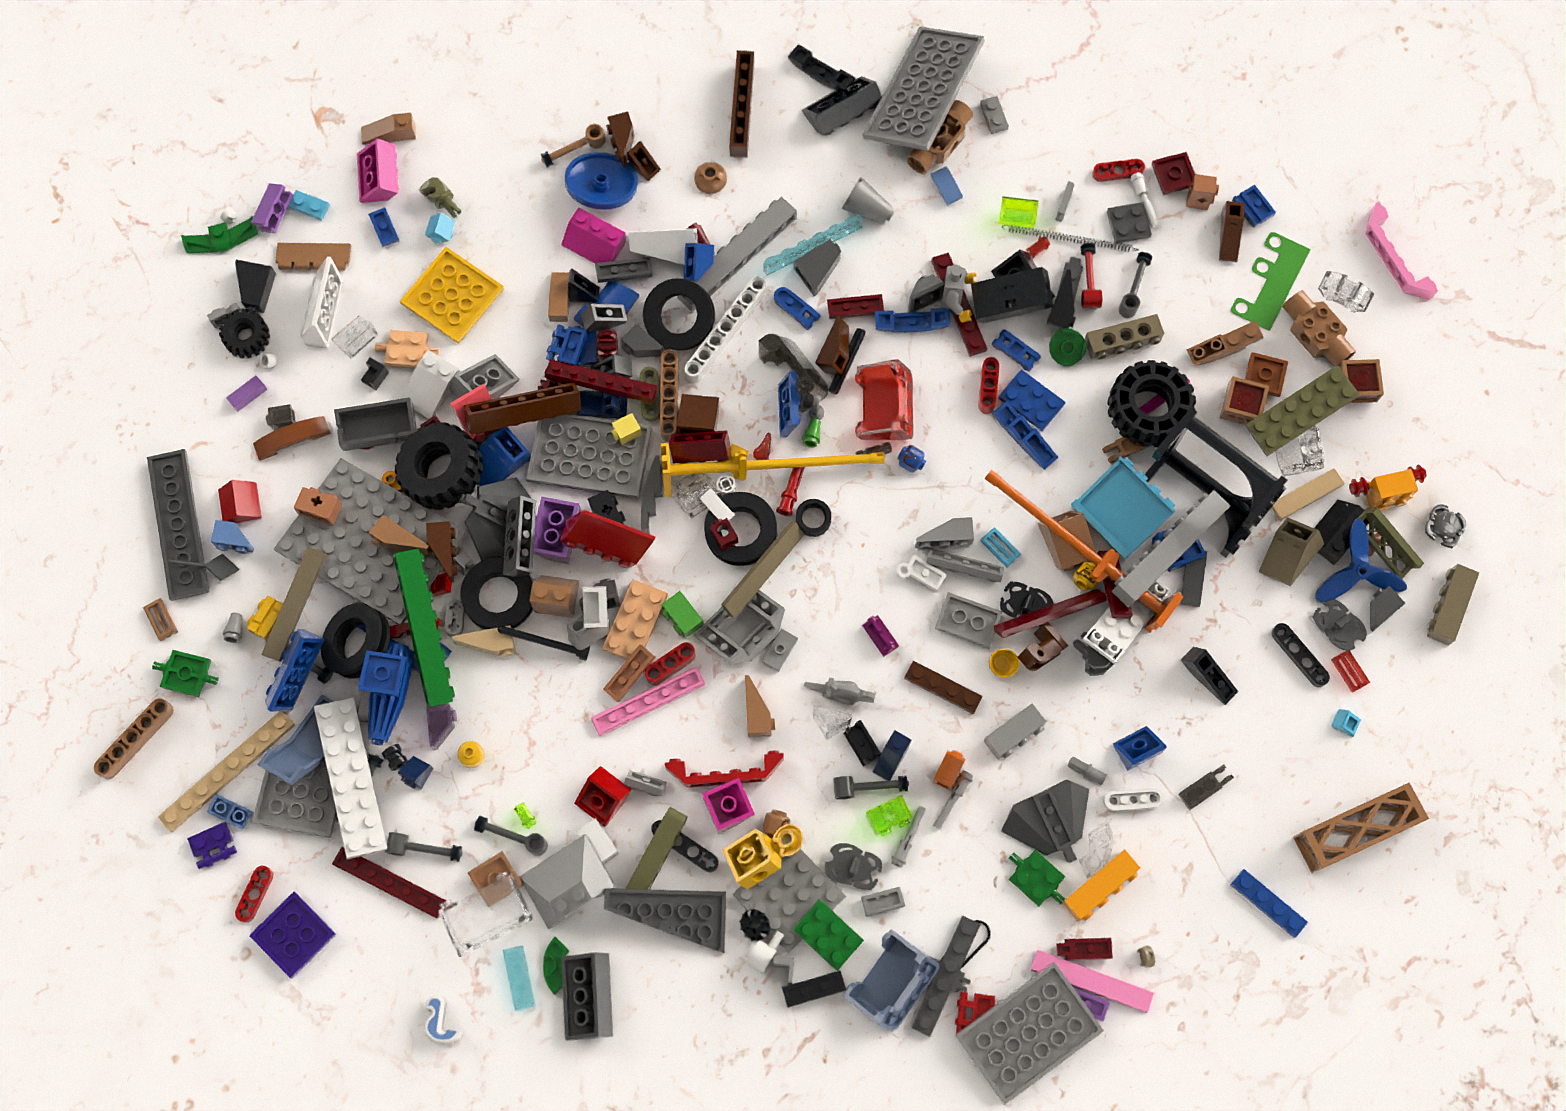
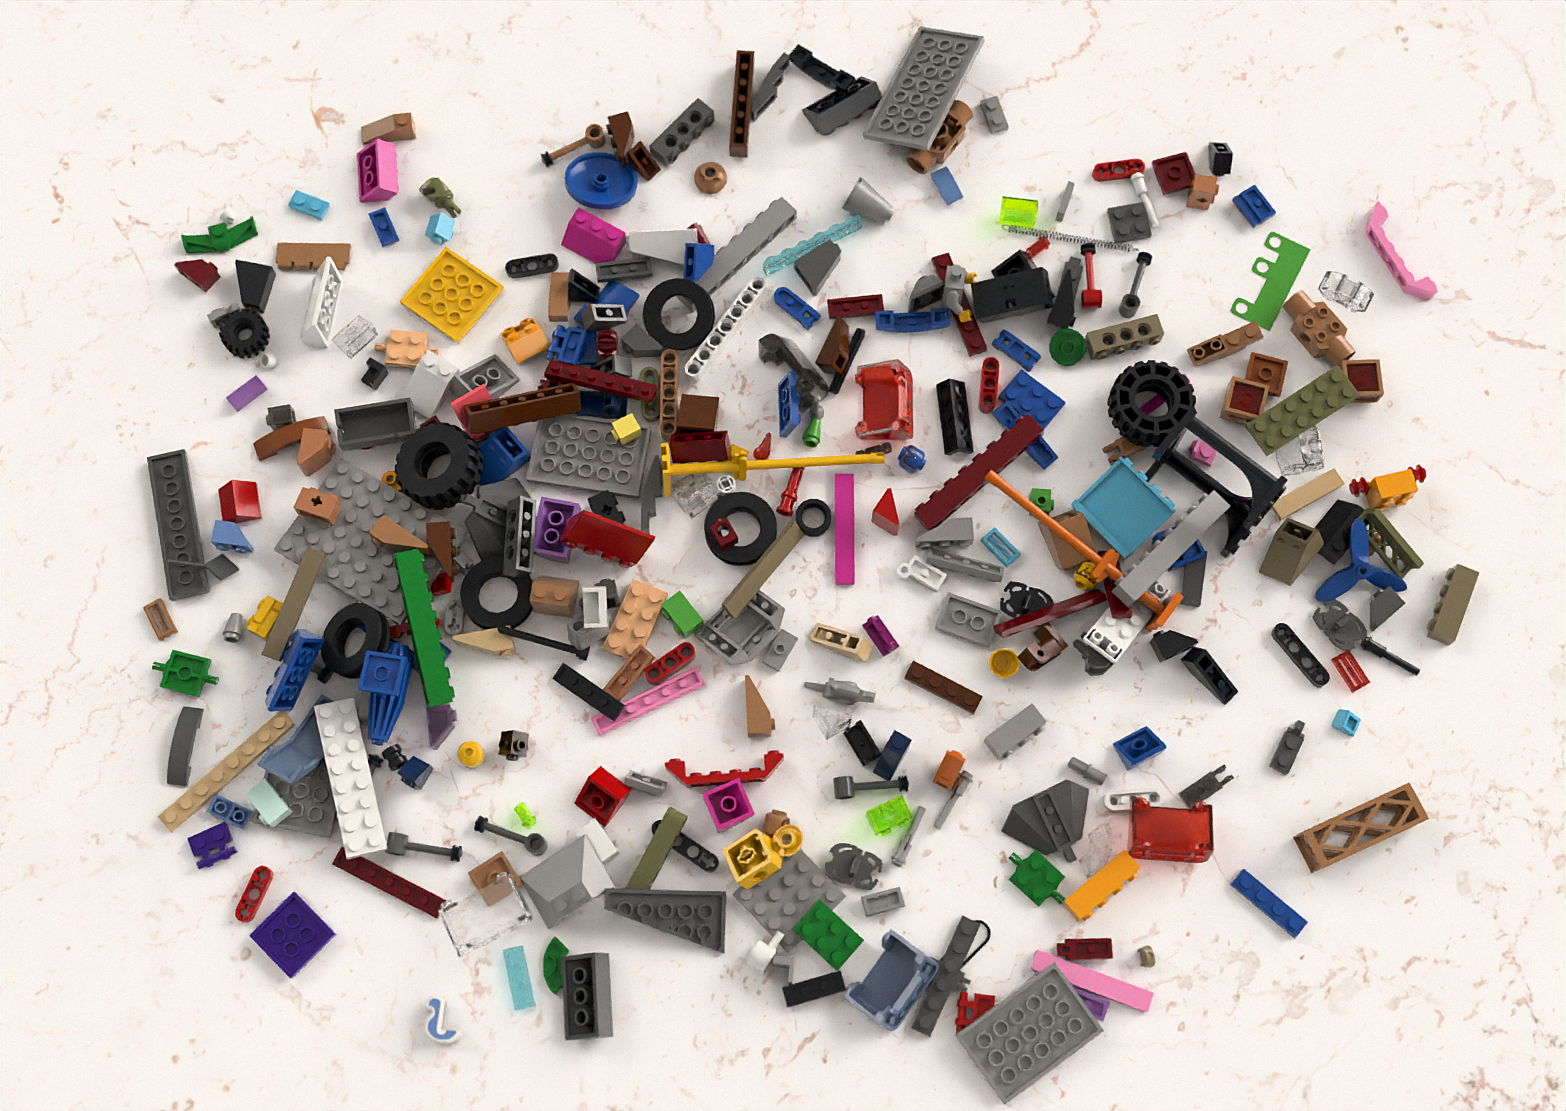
(124, 740): medium nougat beam -> none
(182, 745): none -> dark grey slope
(199, 273): none -> dark red slope
(268, 803): none -> light aqua piece
(272, 208): medium lavender piece -> none
(315, 450): none -> nougat slope
(513, 744): none -> dark brown brick
(524, 340): none -> light orange slope
(538, 270): none -> black beam
(588, 692): none -> black tile
(671, 135): none -> dark grey brick
(716, 505): white sticker -> none
(756, 917): black gear -> none
(768, 90): none -> dark grey slope
(842, 642): none -> tan slope
(844, 529): none -> dark pink tile
(885, 514): none -> red slope
(951, 416): none -> black fence
(971, 478): none -> dark red brick
(1042, 500): none -> bright green brick
(1170, 832): none -> clear red windscreen
(1171, 644): none -> black slope
(1202, 452): none -> bright pink bracket
(1220, 158): none -> black slope
(1231, 231): reddish brown slope -> none
(1288, 748): none -> dark grey hinge
(1381, 651): none -> black pin
(1445, 525): dark grey shield -> none

